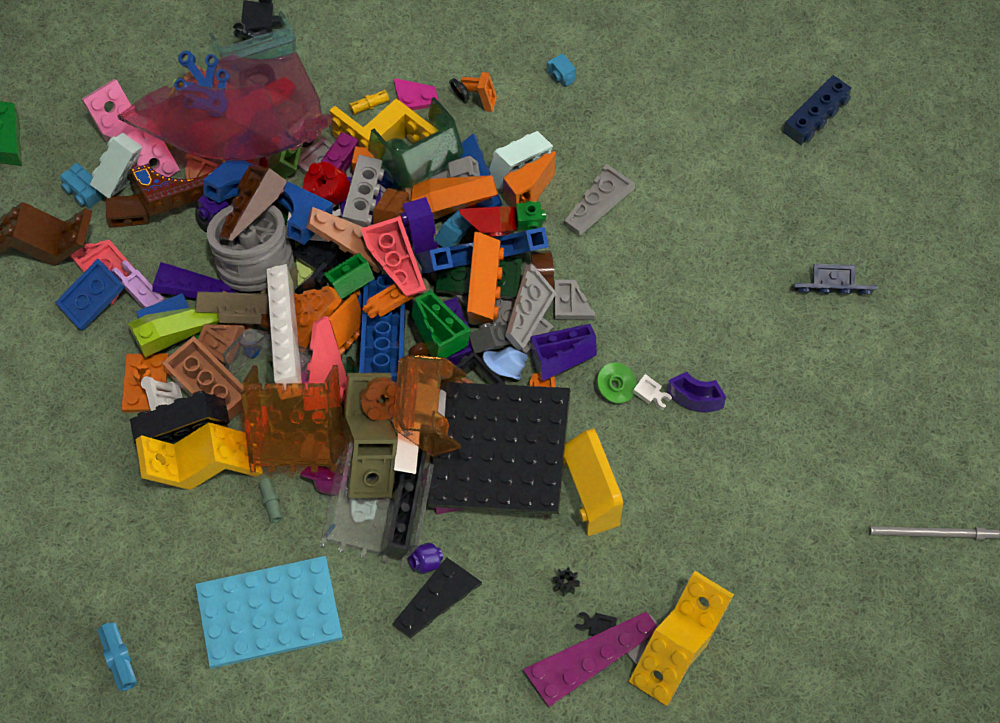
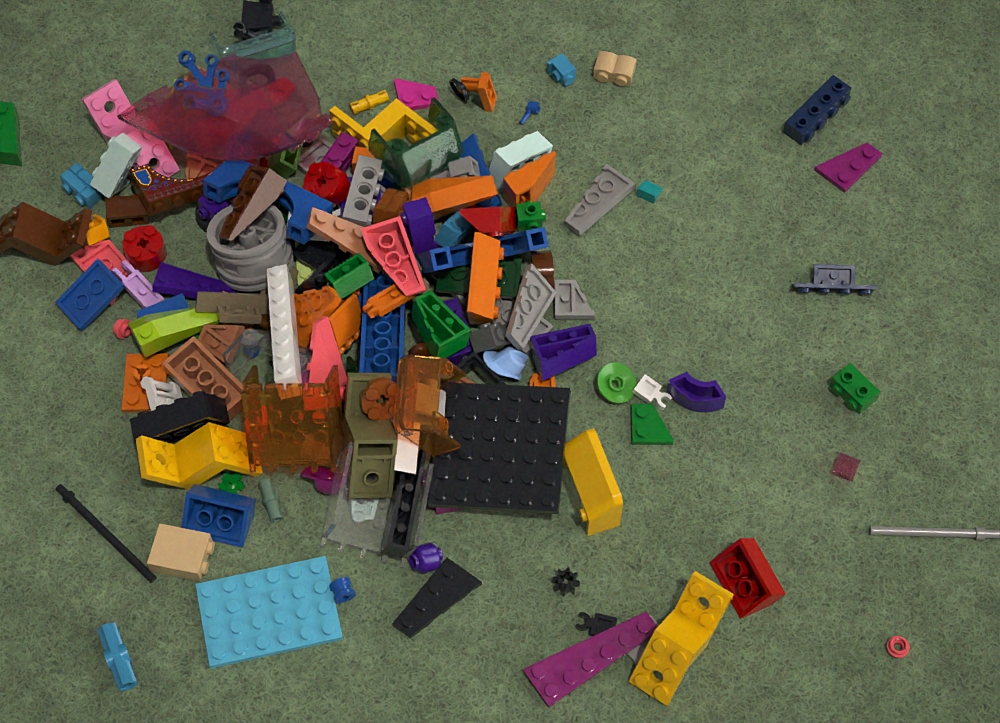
(69, 497): none -> black bar
(97, 230): none -> light orange brick
(121, 328): none -> coral plate
(144, 248): none -> red brick
(180, 552): none -> tan brick
(218, 513): none -> blue slope
(231, 484): none -> green plant
(342, 590): none -> blue wheel
(532, 107): none -> blue hand
(614, 68): none -> tan brick
(648, 426): none -> green wing
(649, 191): none -> teal slope
(748, 576): none -> red slope
(846, 467): none -> clear pink plate
(849, 167): none -> magenta wing
(854, 389): none -> green brick
(900, 641): none -> coral plate

